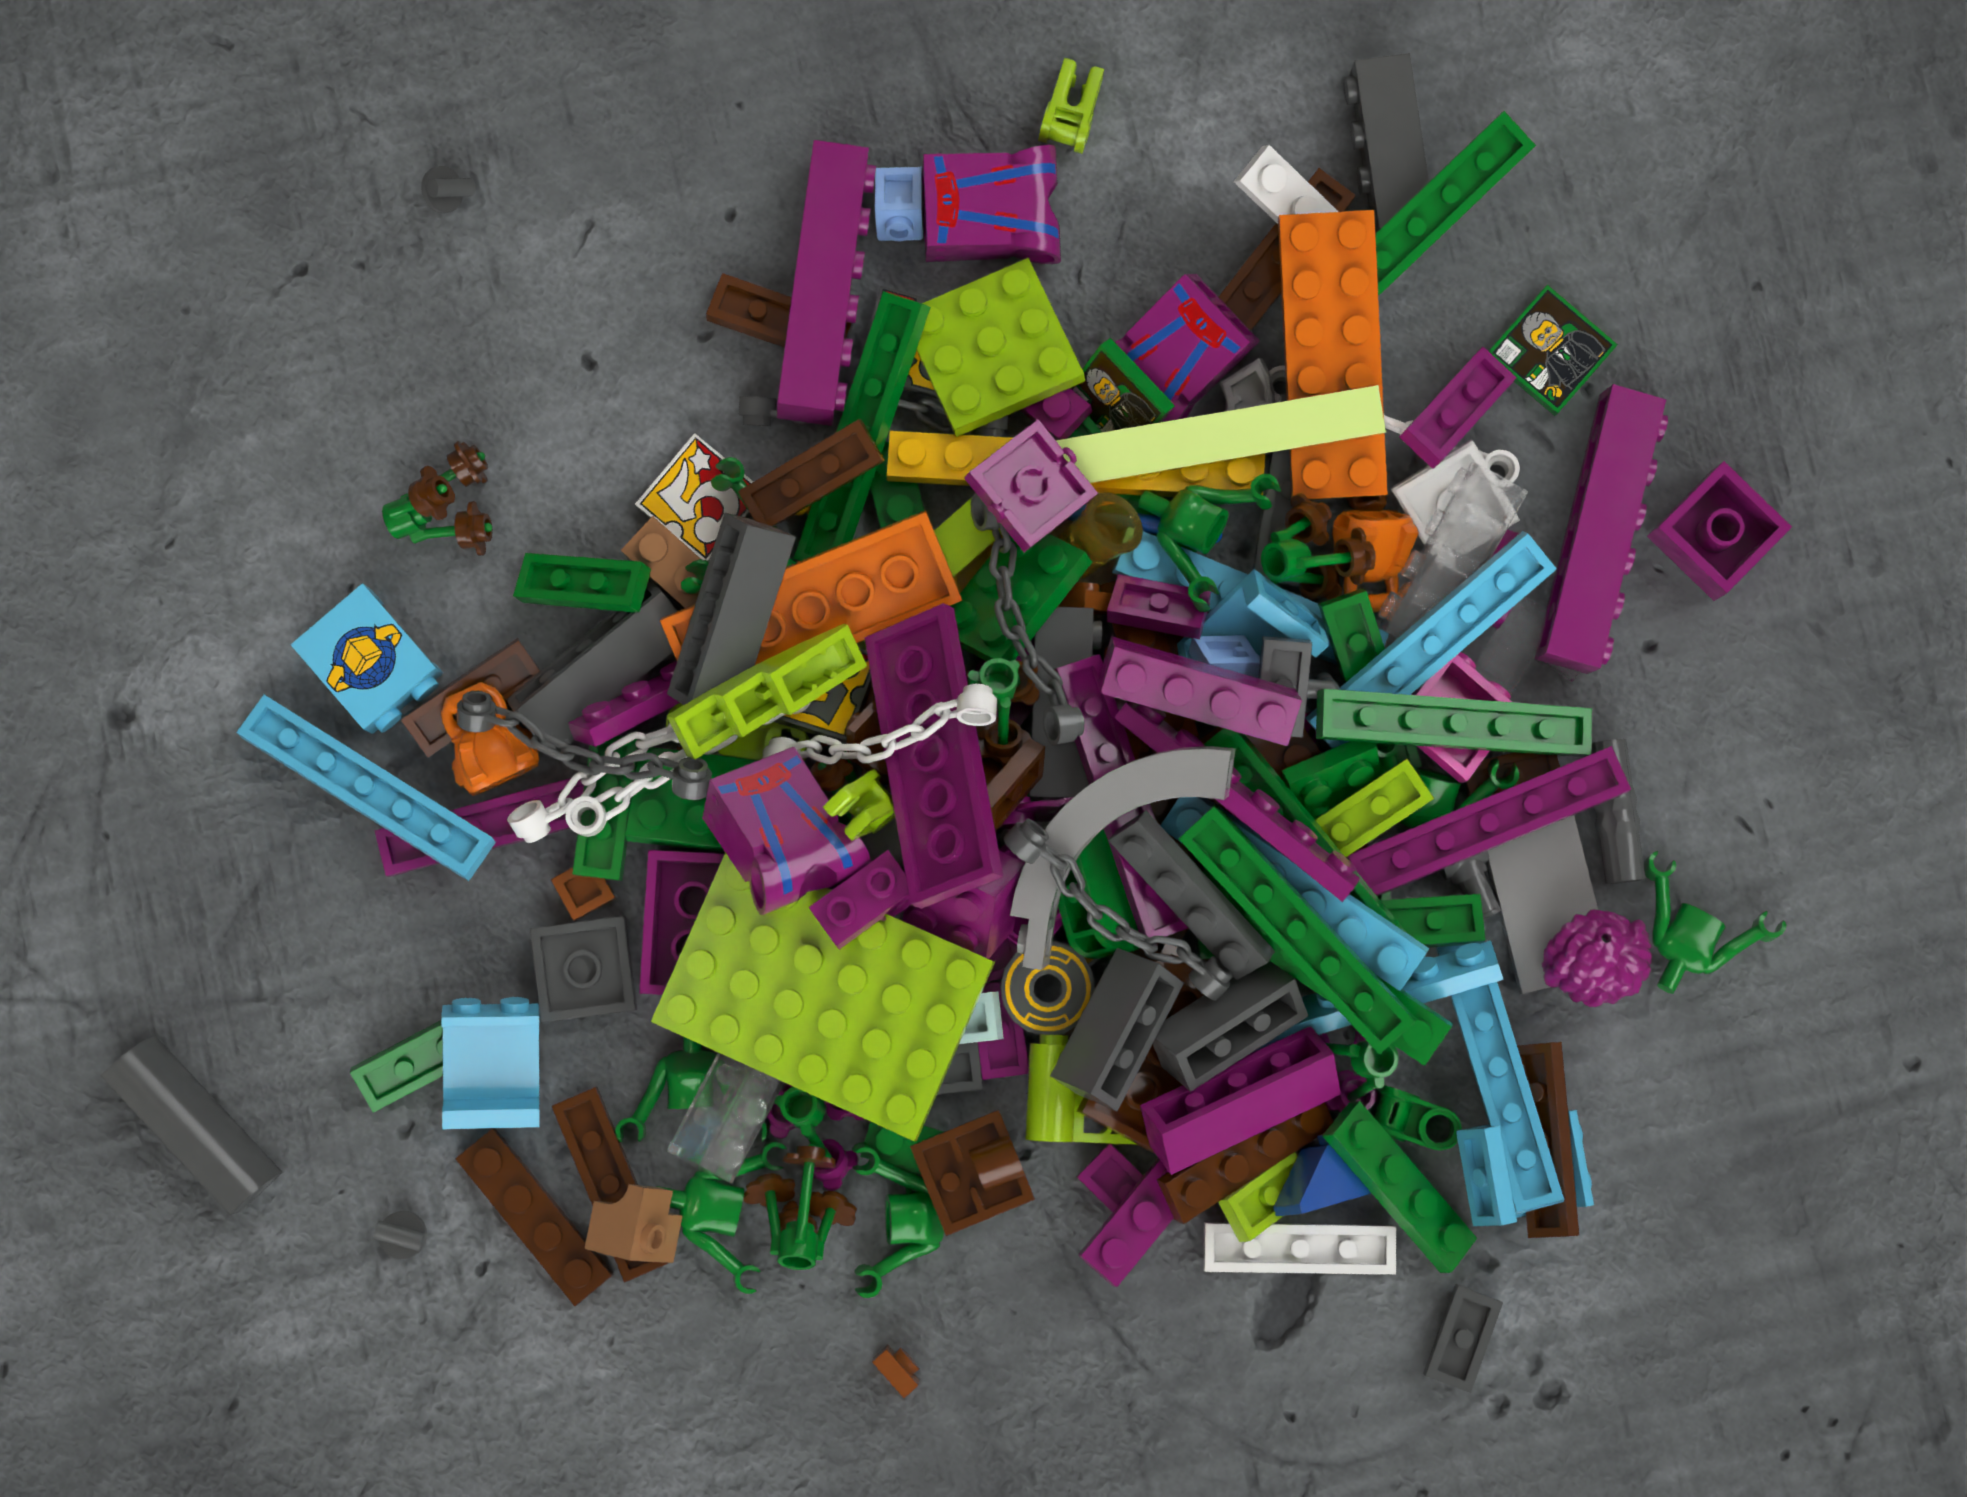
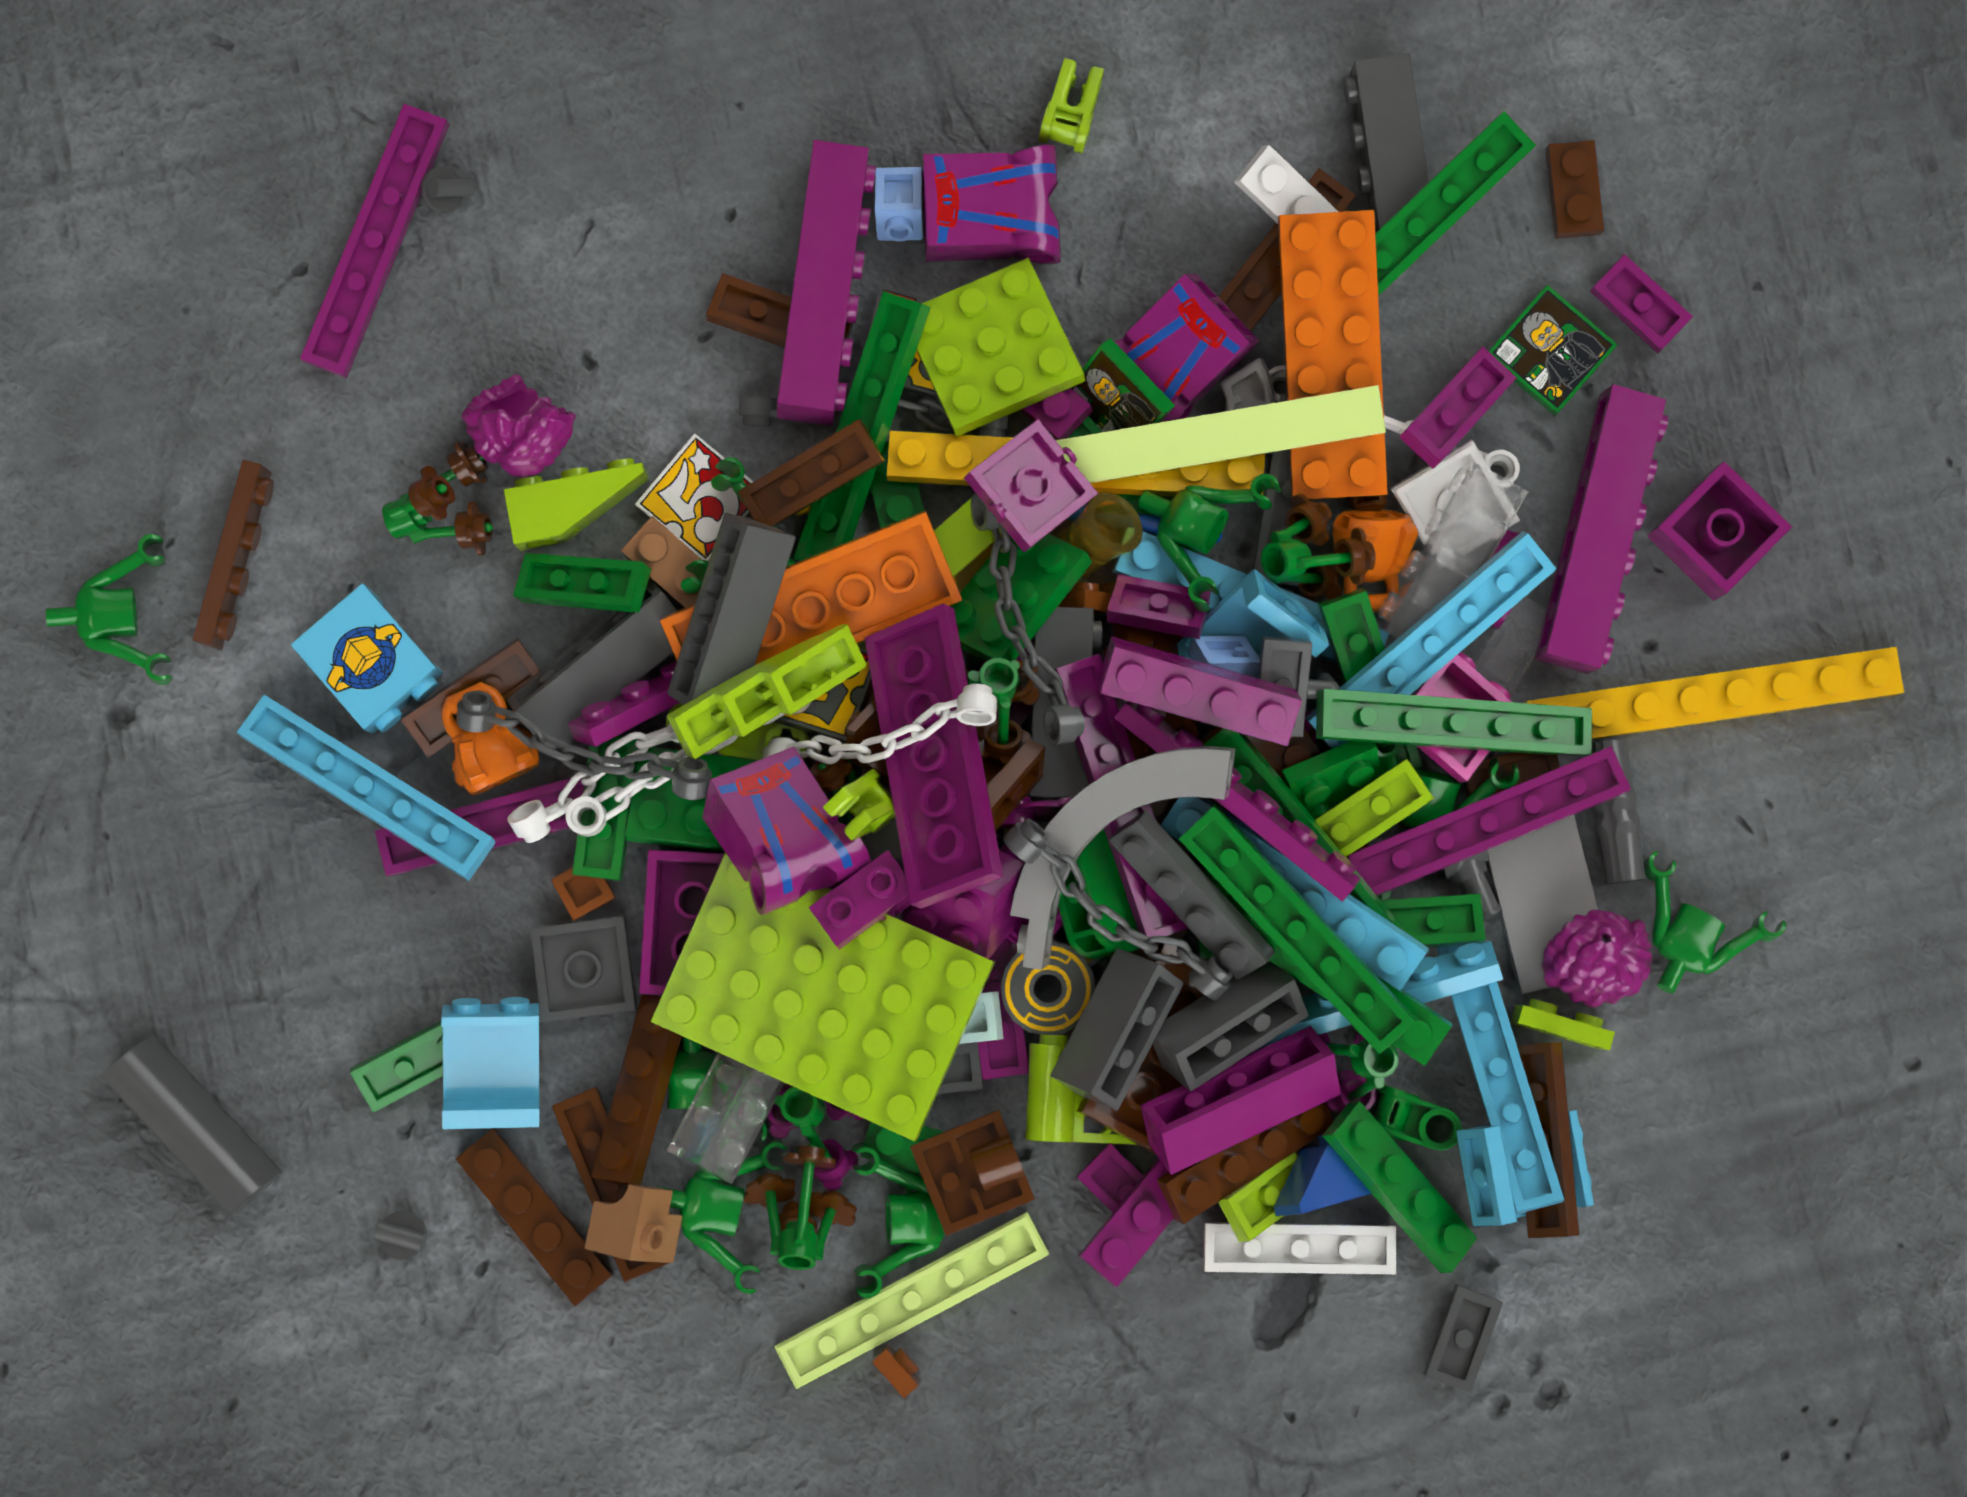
(112, 612): none -> green piece
(238, 538): none -> reddish brown plate
(374, 241): none -> magenta plate
(517, 427): none -> magenta hair
(561, 508): none -> lime slope
(637, 1099): none -> reddish brown plate
(911, 1300): none -> yellowish green tile
(1574, 189): none -> reddish brown plate
(1582, 1030): none -> lime plate
(1641, 303): none -> magenta plate
(1738, 693): none -> yellow plate

